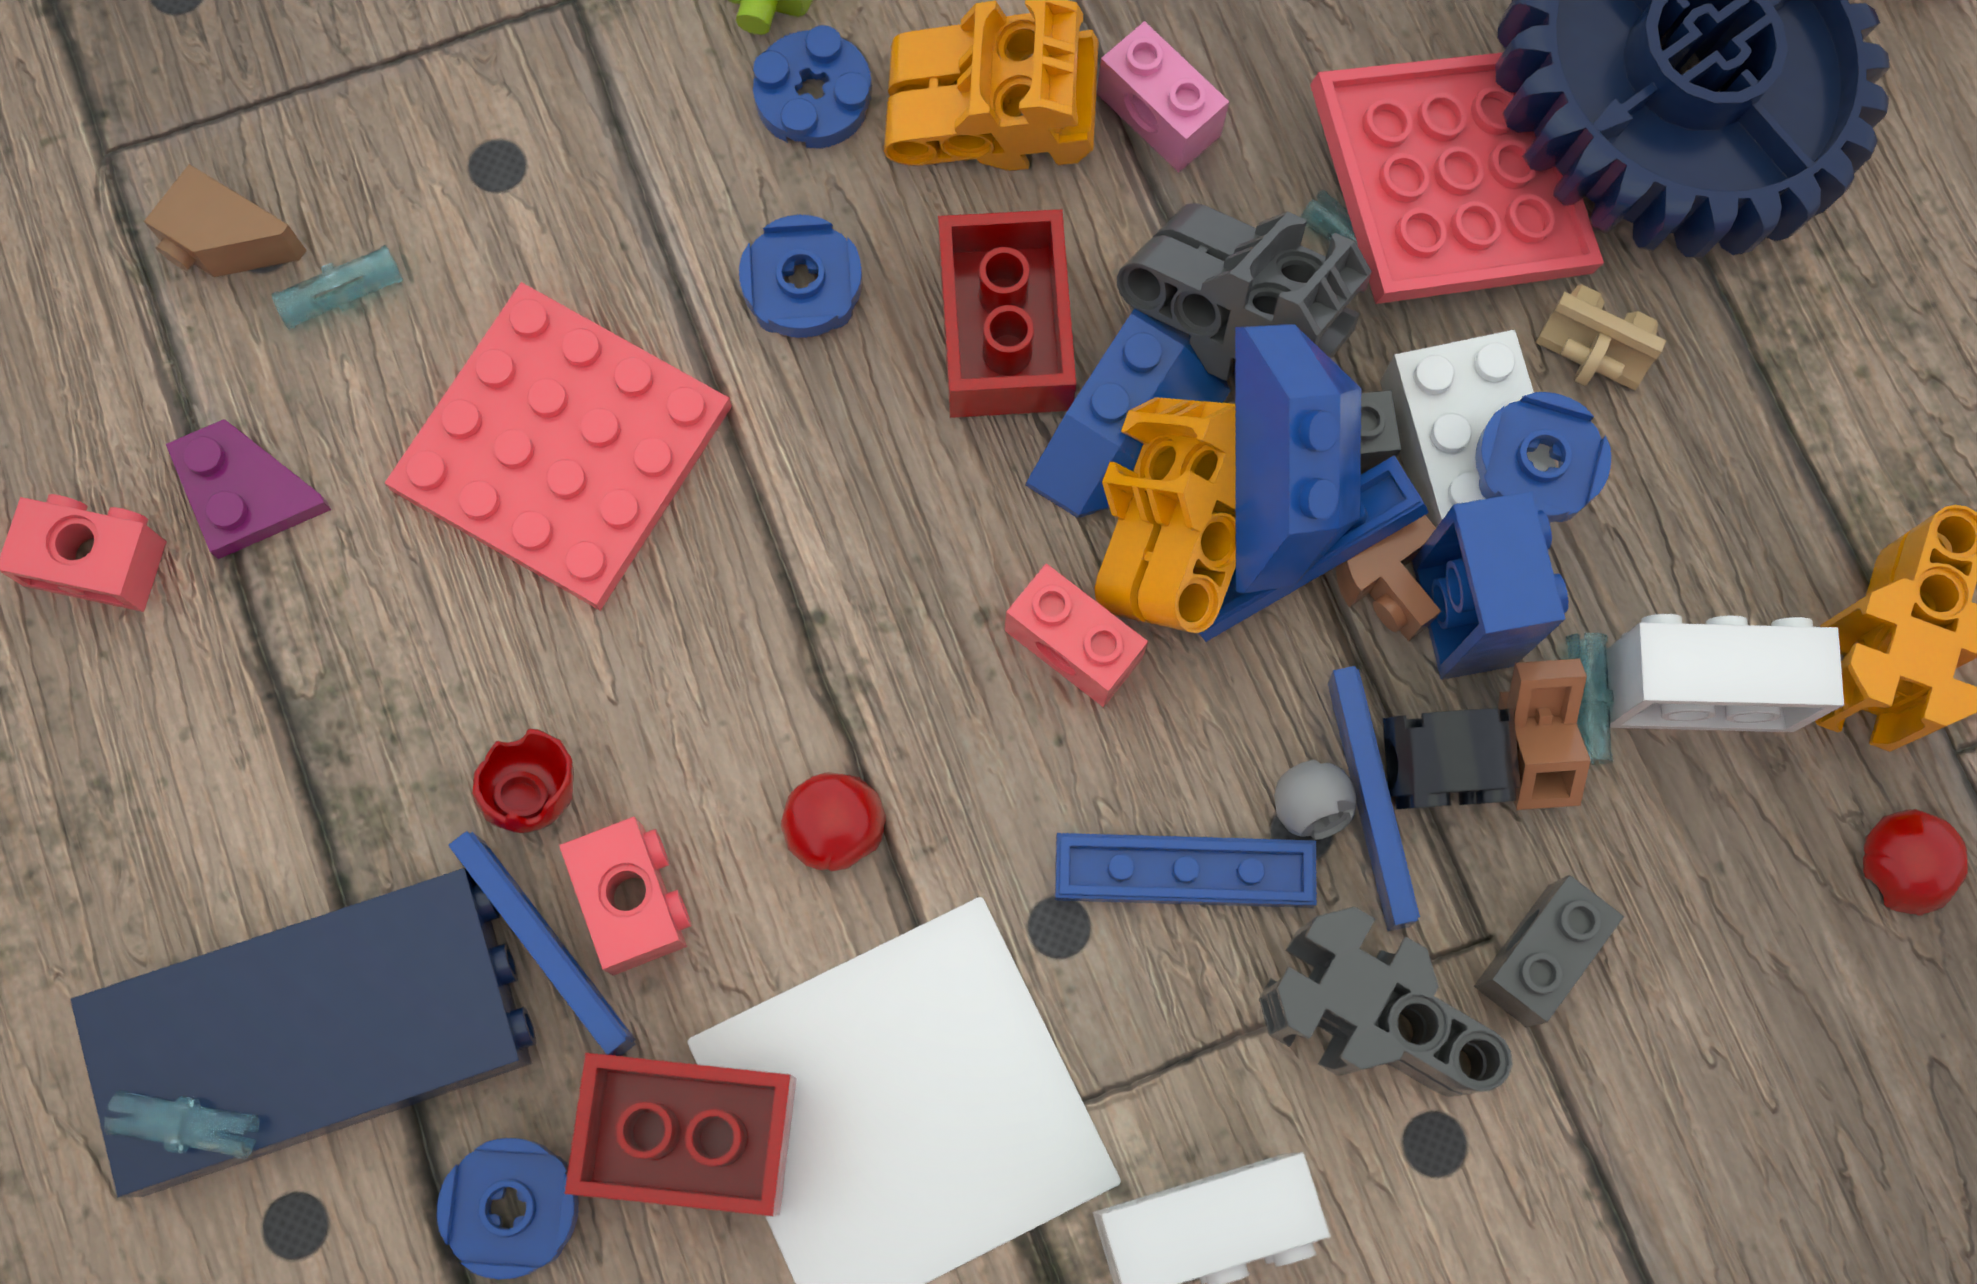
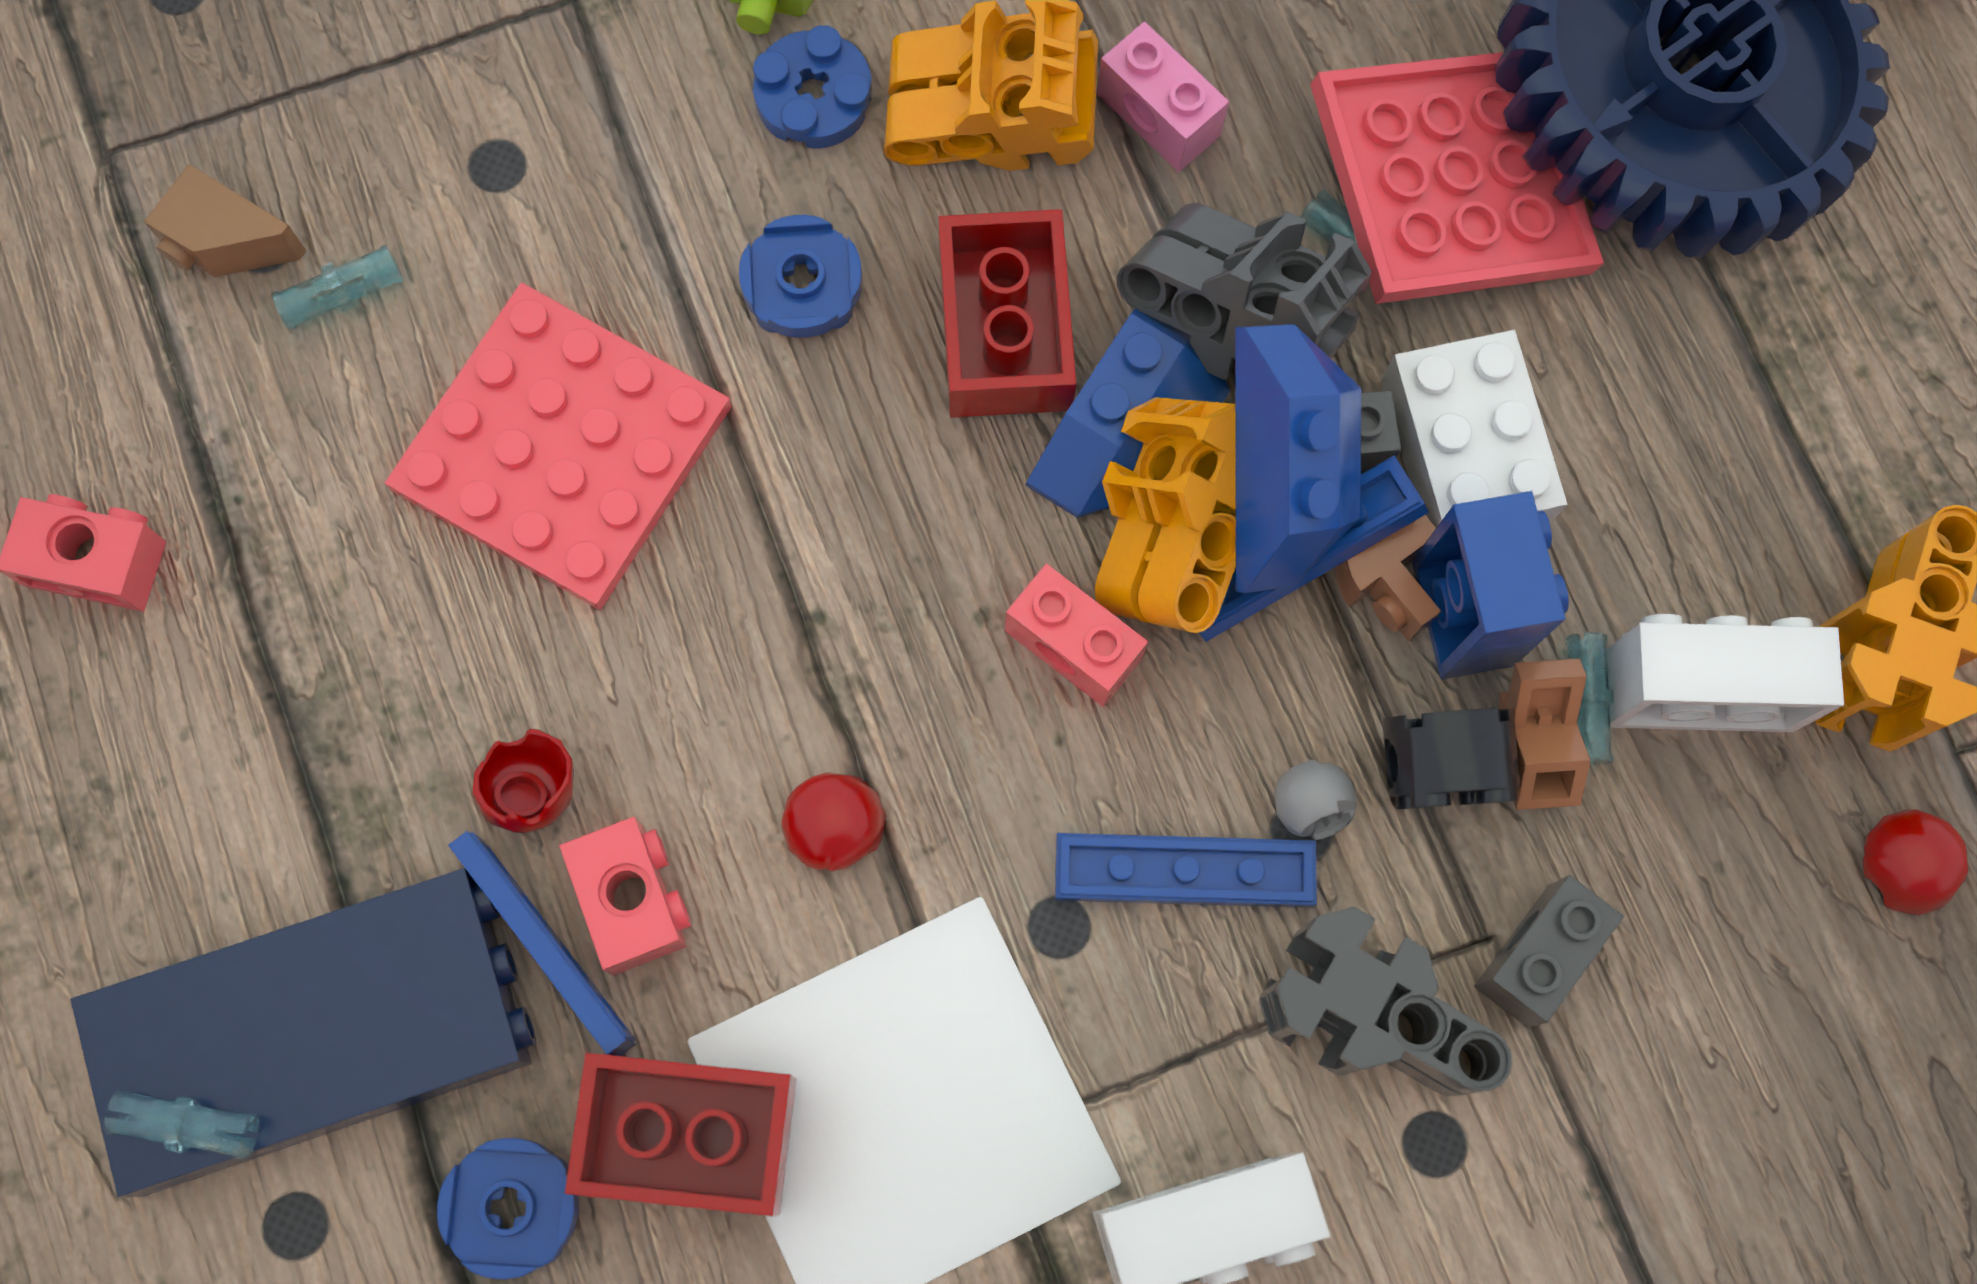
(239, 488): magenta wing -> none
(1373, 799): blue tile -> none
(1572, 441): blue plate -> none
(1601, 340): tan hips -> none

